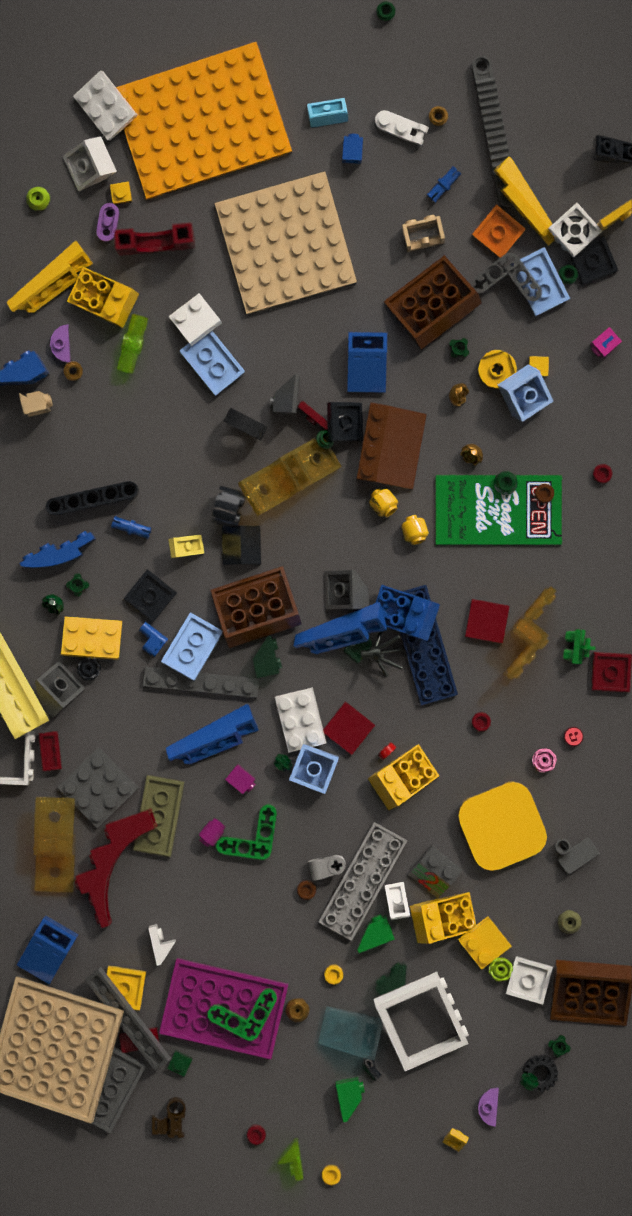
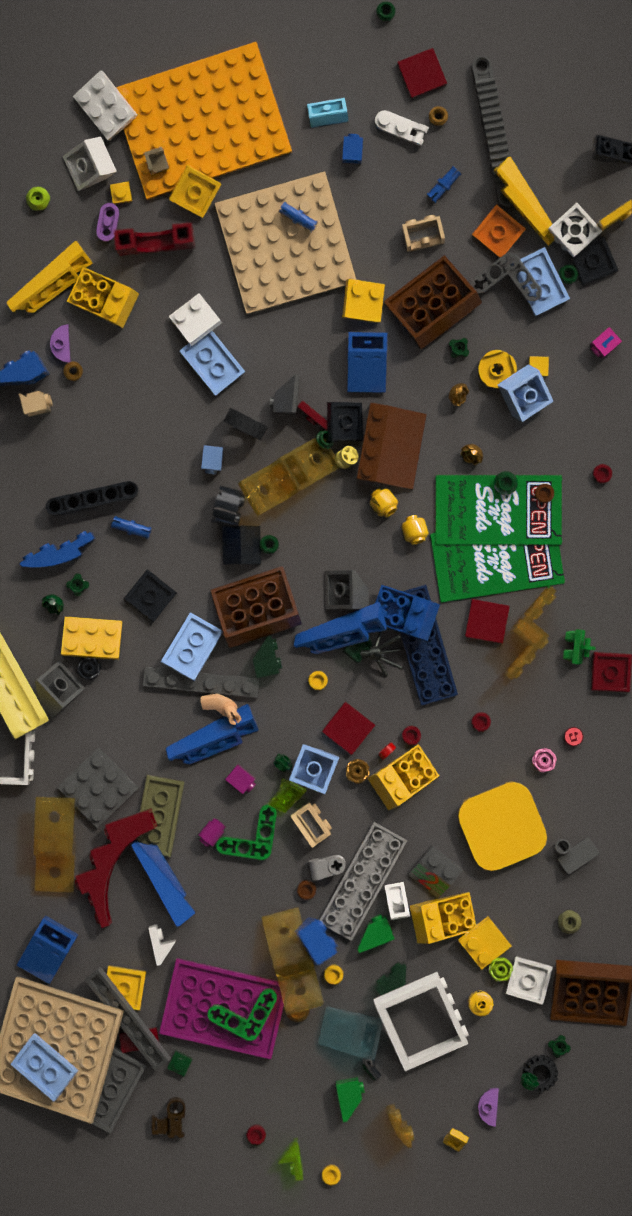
(44, 1067): none -> light blue plate
(50, 751): dark red plate -> none
(132, 343): clear neon green piece -> none
(155, 641): blue piece -> none
(156, 160): none -> dark tan panel
(164, 881): none -> blue wedge
(186, 546): light yellow slope -> none
(195, 191): none -> yellow plate
(212, 459): none -> medium blue brick
(223, 705): none -> light nougat arm
(263, 544): none -> dark green plate
(287, 795): none -> clear neon green slope
(292, 962): none -> clear yellow bracket
(298, 216): none -> blue pin
(300, 719): white plate -> none
(311, 824): none -> tan window
(315, 940): none -> blue slope
(318, 680): none -> yellow tile
(351, 457): none -> light yellow wheel
(363, 300): none -> yellow plate
(363, 771): none -> pearl gold plate
(401, 1128): none -> clear yellow slope
(411, 735): none -> dark red tile
(422, 73): none -> dark red tile
(479, 996): none -> yellow head
(494, 569): none -> green piece

